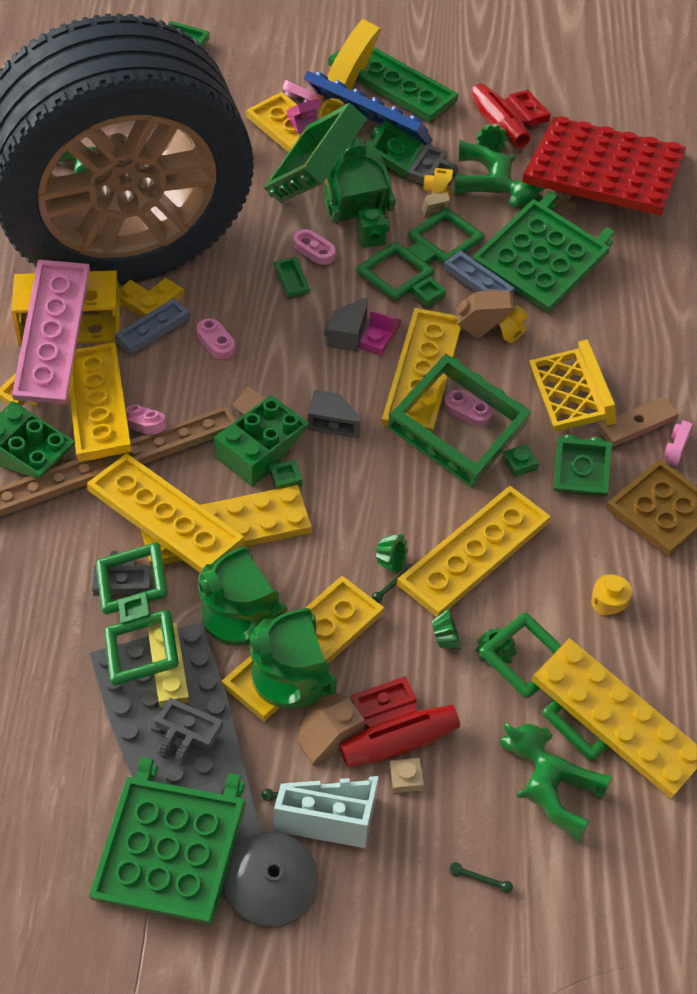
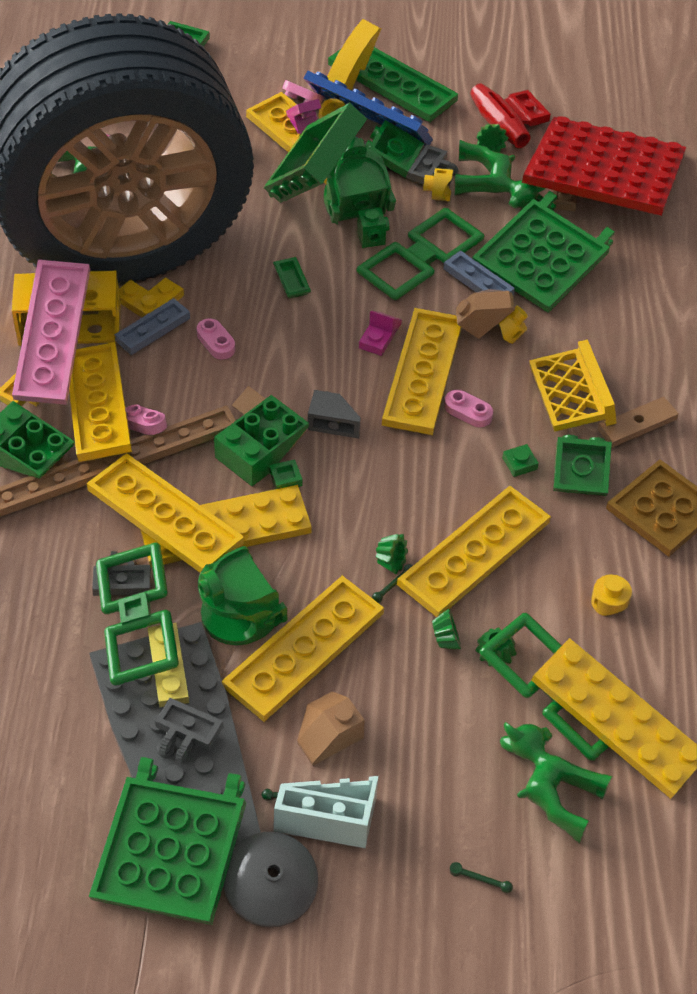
(289, 661): green animal -> none
(314, 247): bright pink plate -> none
(347, 325): dark grey slope -> none
(394, 724): red plate -> none
(406, 775): tan plate -> none
(428, 292): green plate -> none
(434, 203): tan plate -> none
(439, 450): green window -> none
(680, 435): bright pink plate -> none

